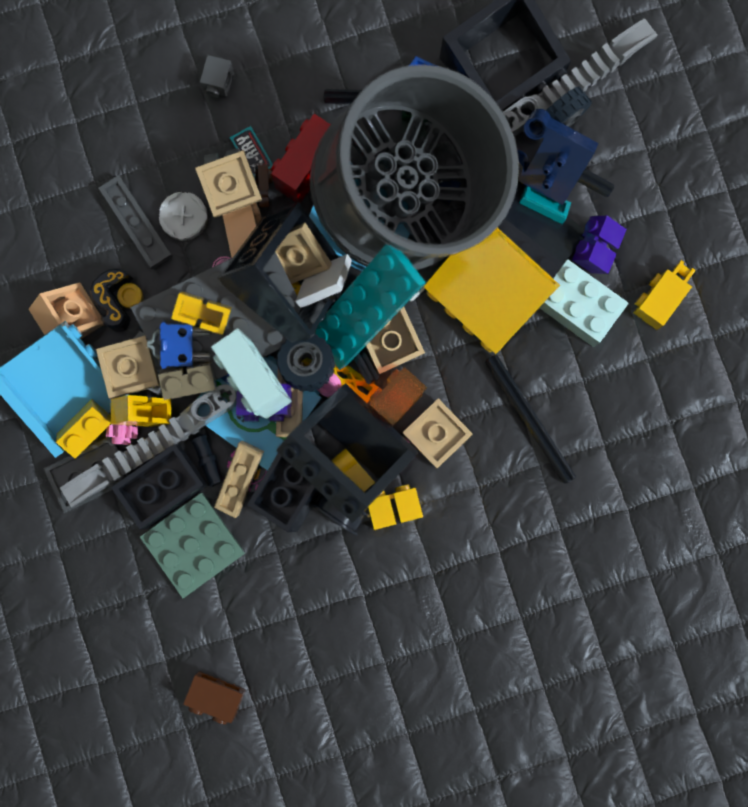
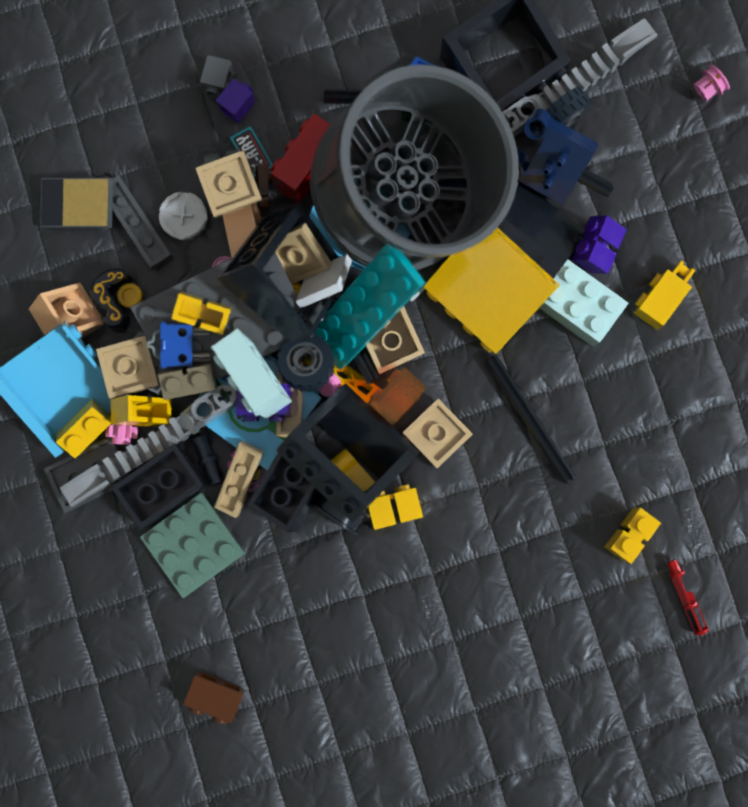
(76, 202): none -> tile
(236, 100): none -> dark purple brick
(545, 205): teal tile -> none
(628, 544): none -> yellow piece
(687, 598): none -> red piece
(711, 83): none -> bright pink piece

